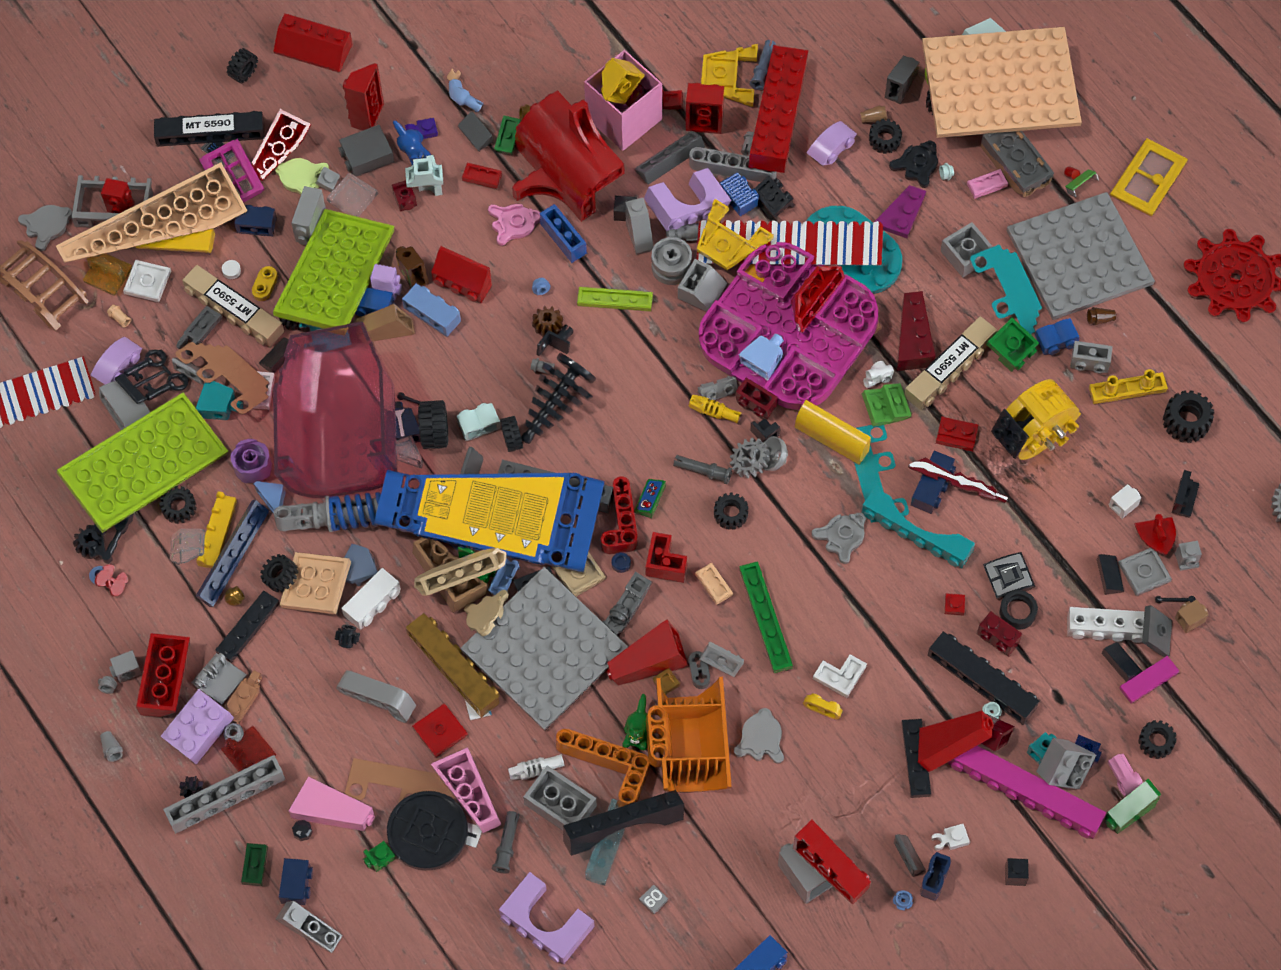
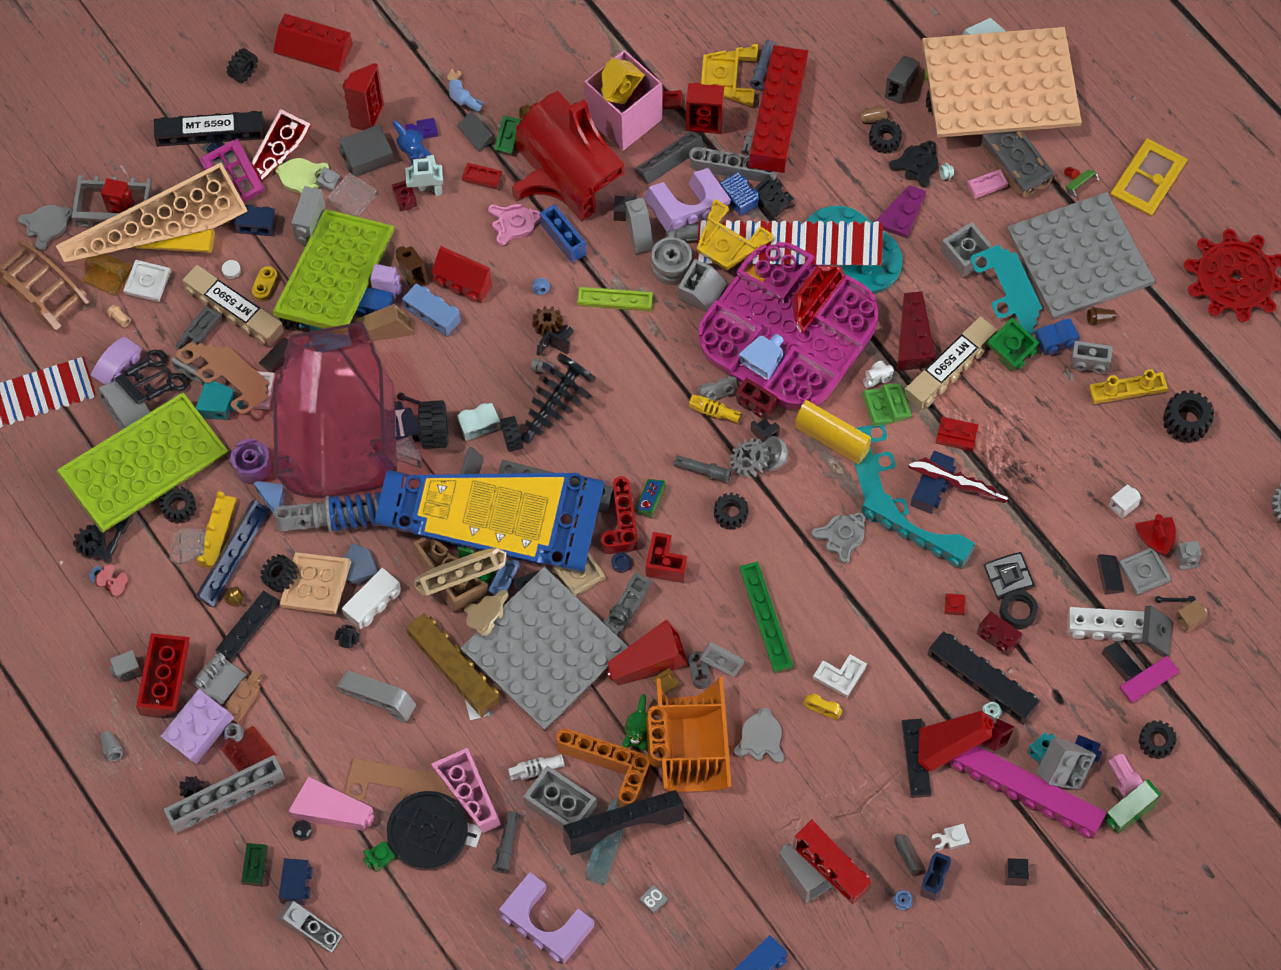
(107, 684): light grey plate -> none
(439, 730): red plate -> none
(714, 583): light nougat plate -> none
(832, 143): lavender brick -> none
(1036, 420): yellow piece -> none
(1185, 495): black bracket -> none

